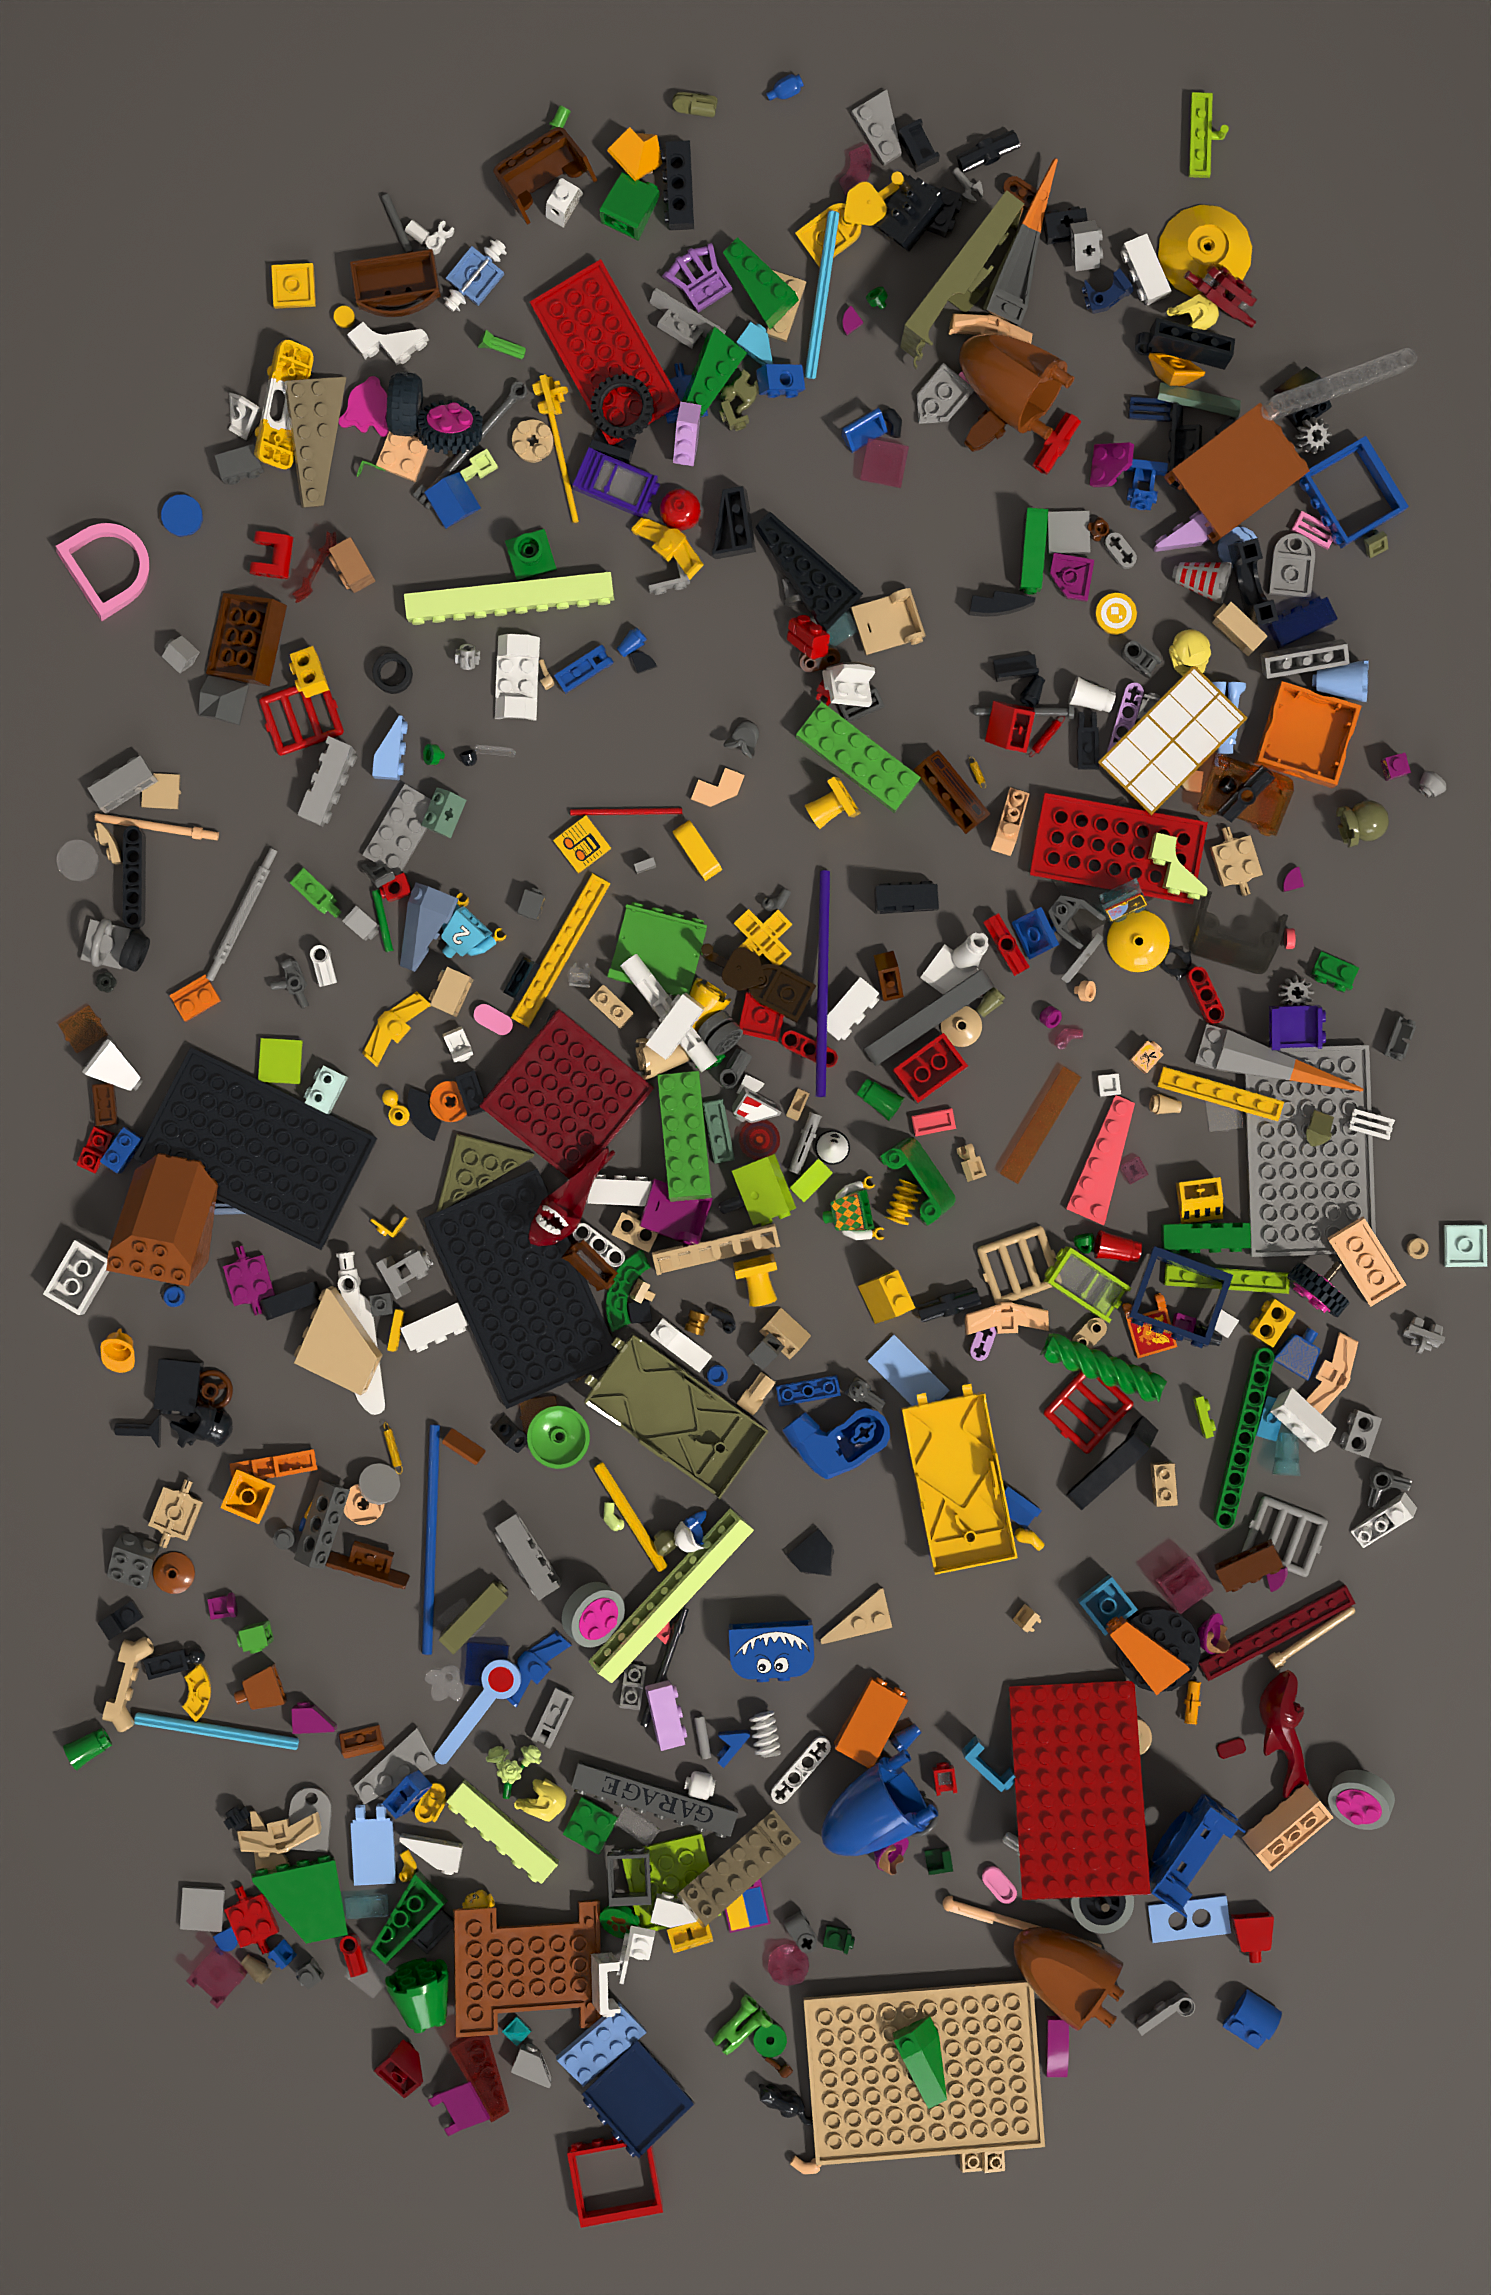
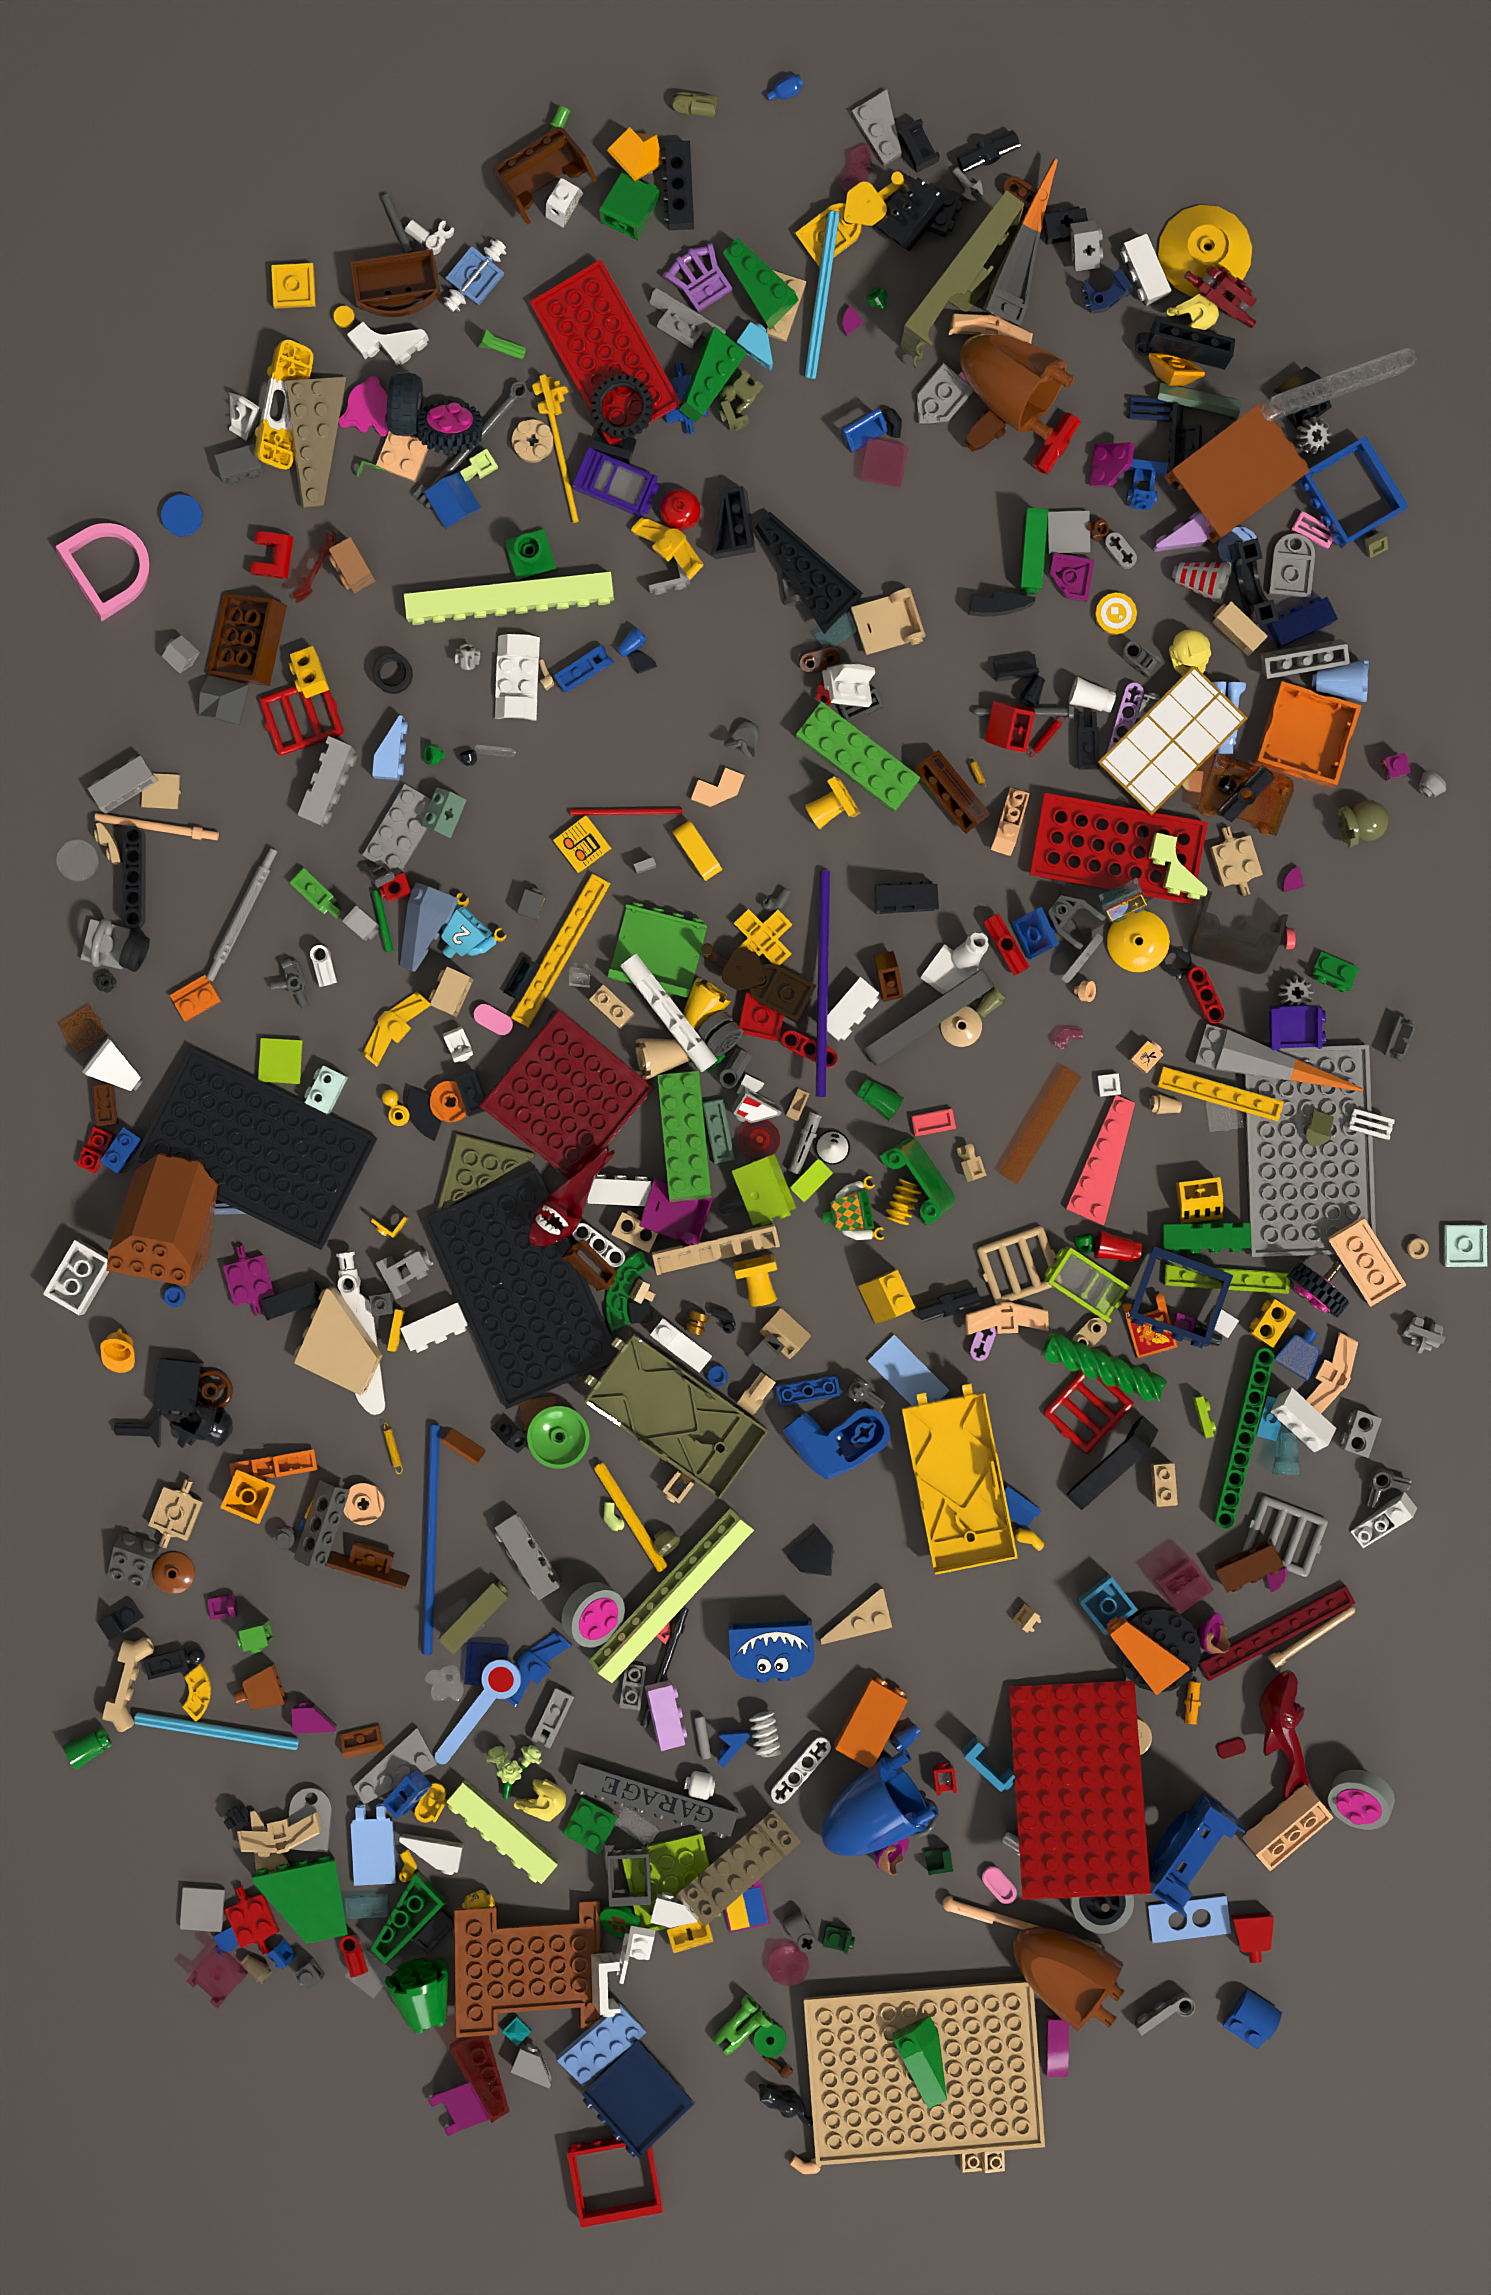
(379, 1484): light grey tile -> none
(401, 2069): dark red slope -> none
(674, 1025): white brick -> none
(678, 1487): none -> tan window
(687, 433): lavender brick -> none
(689, 1533): hair -> none
(790, 376): blue brick -> none
(808, 637): red brick -> none
(930, 1068): red brick -> none
(1050, 1017): magenta tile -> none
(1134, 1170): clear pink tile -> none
(1202, 134): lime plate -> none

